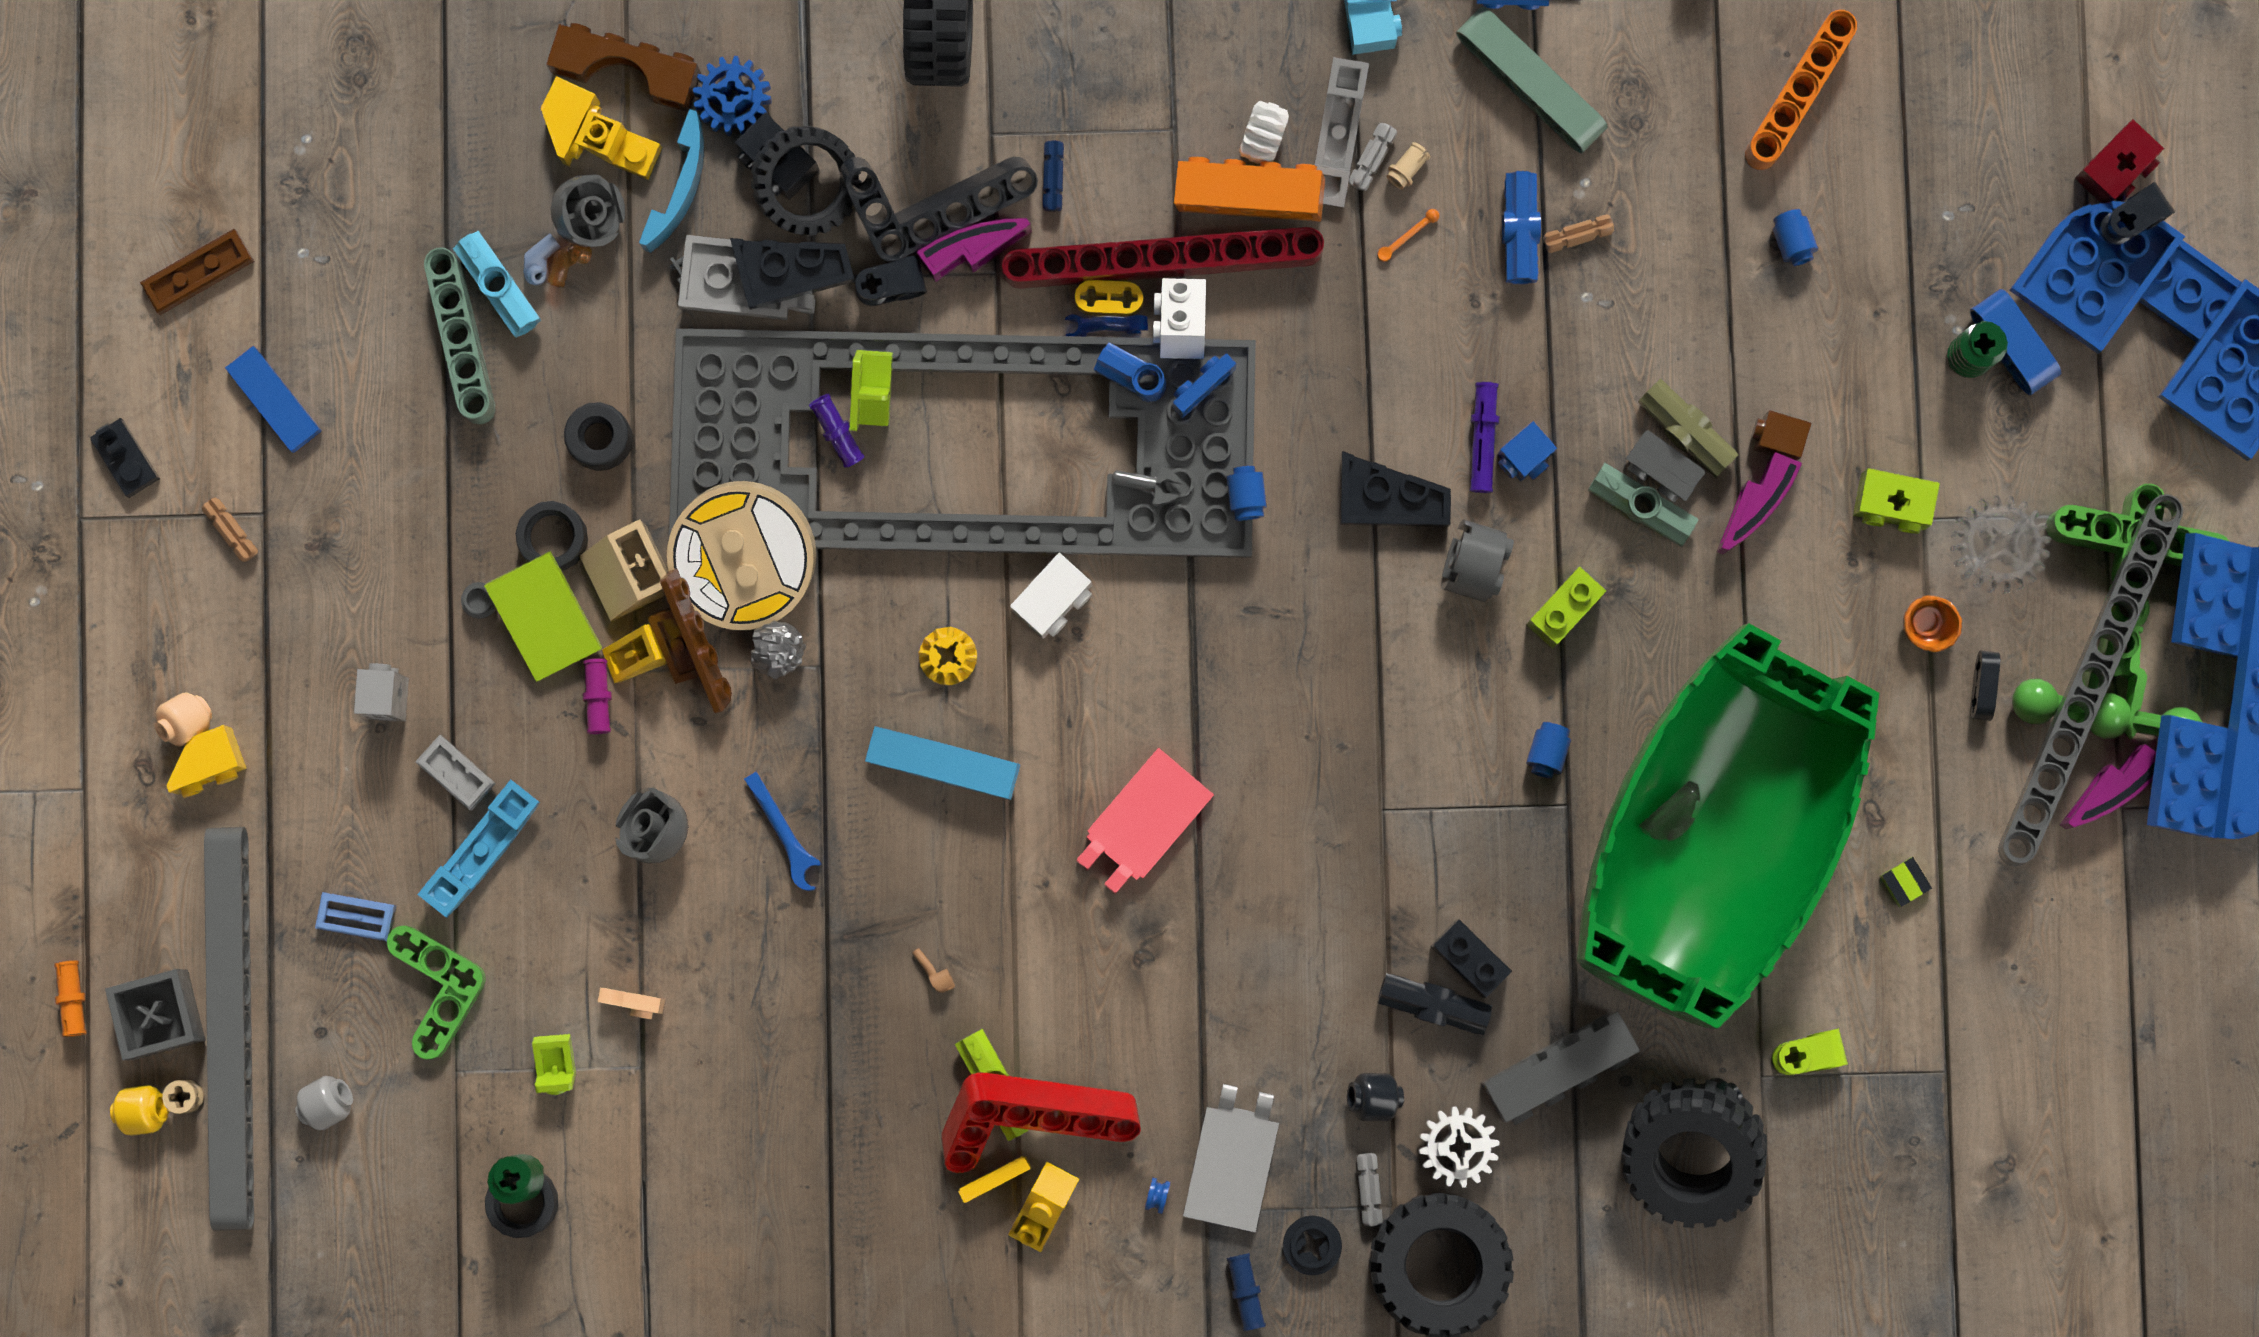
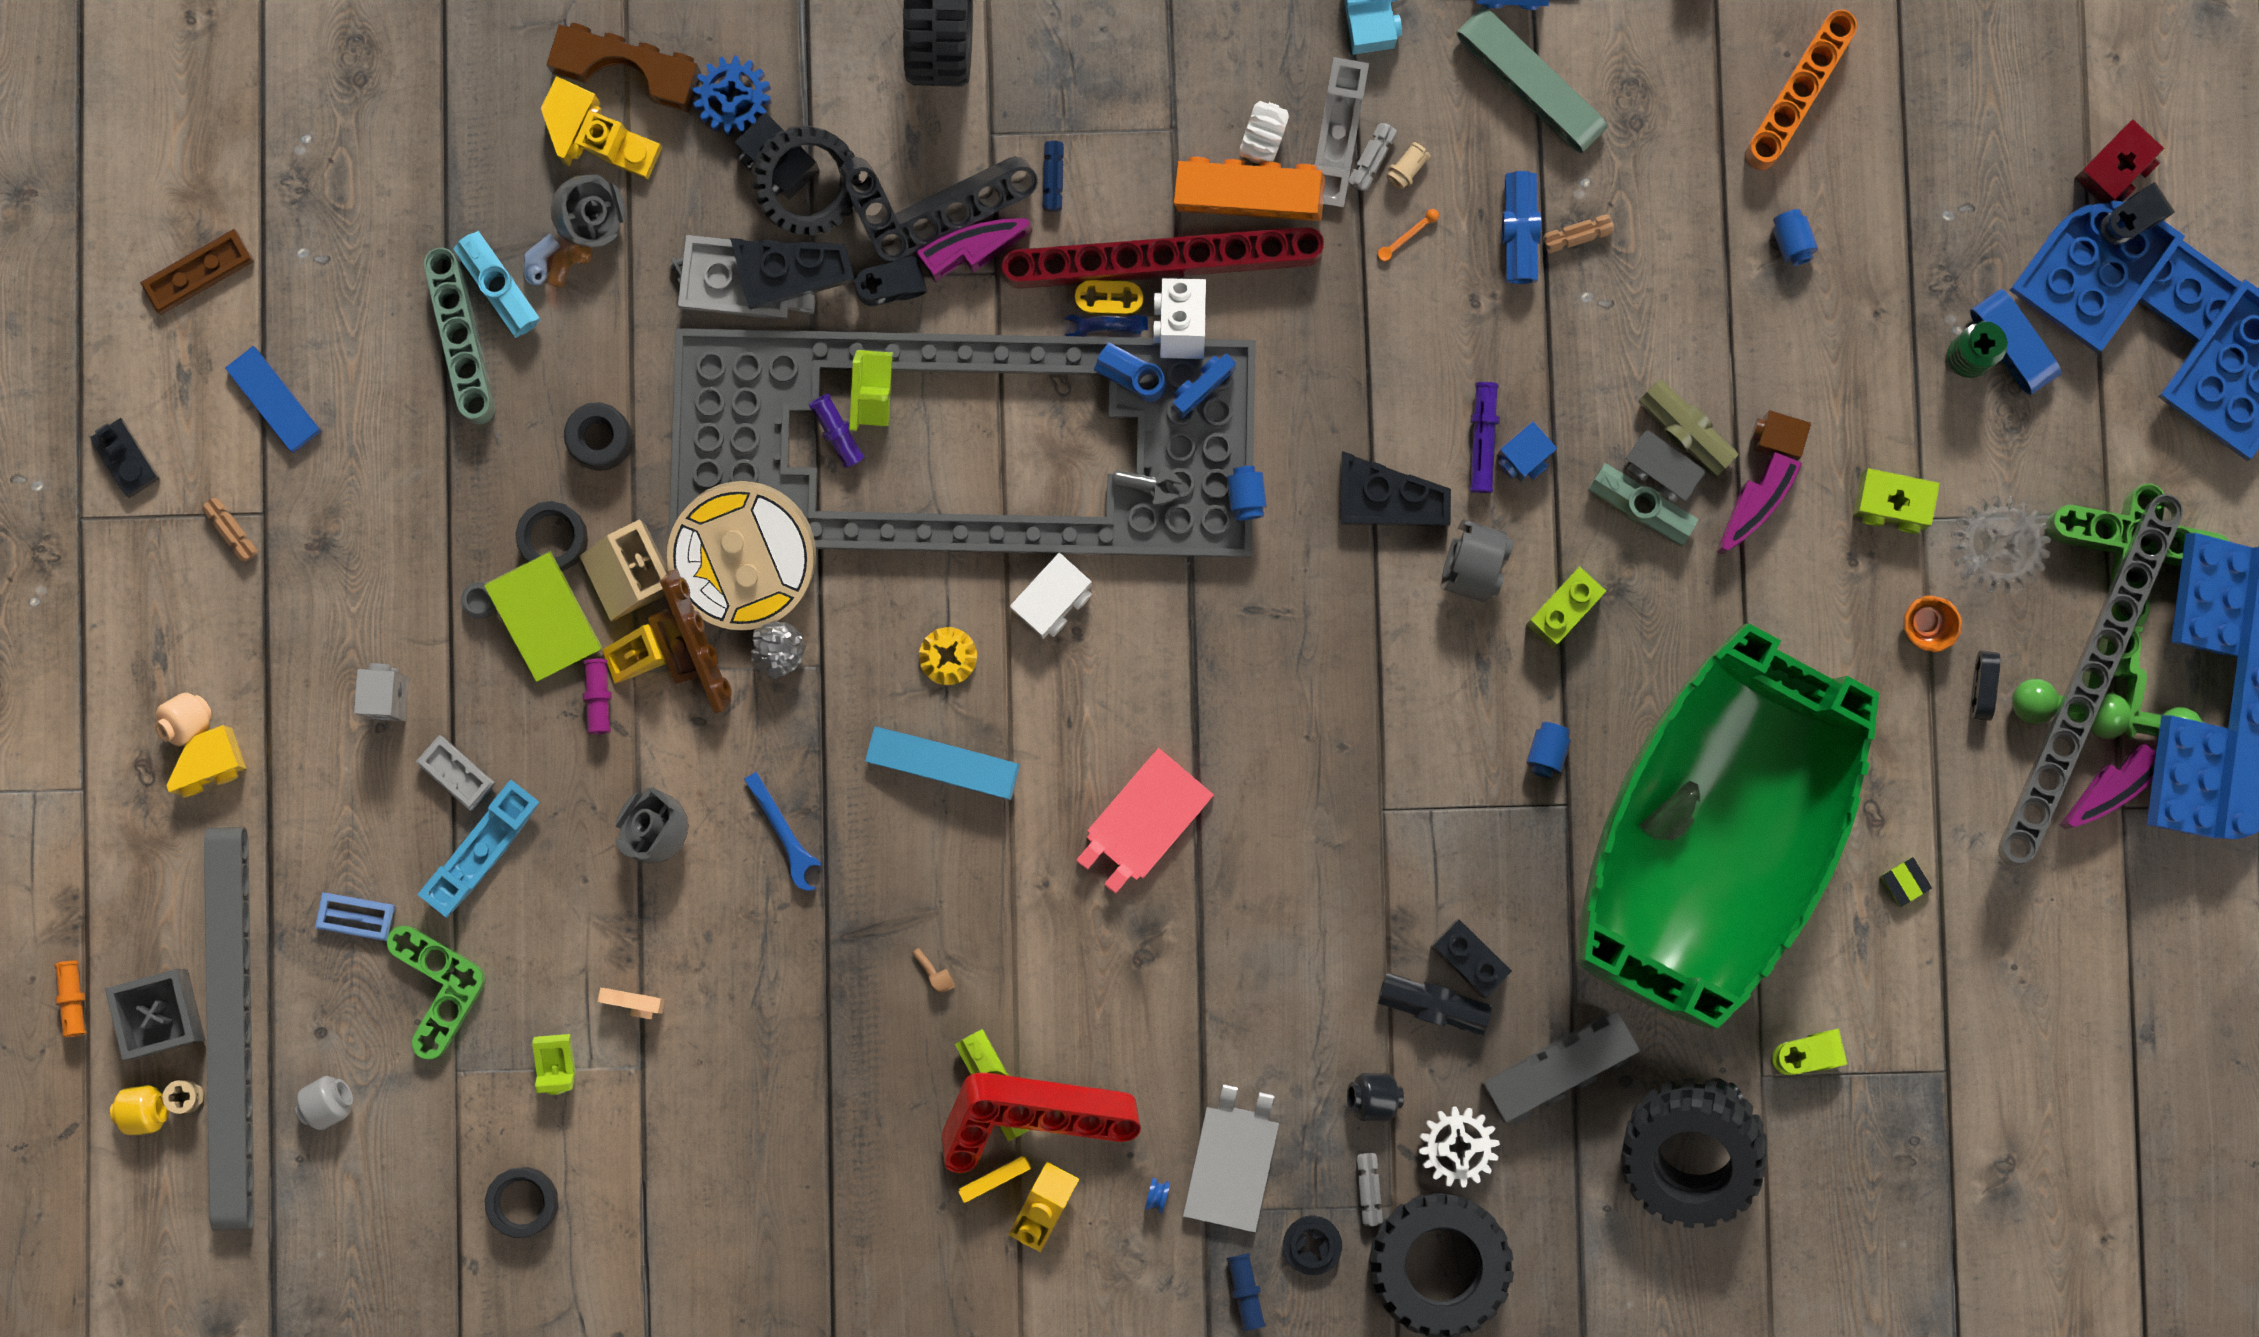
(505, 1170): dark green piece -> none
(660, 225): dark azure slope -> none

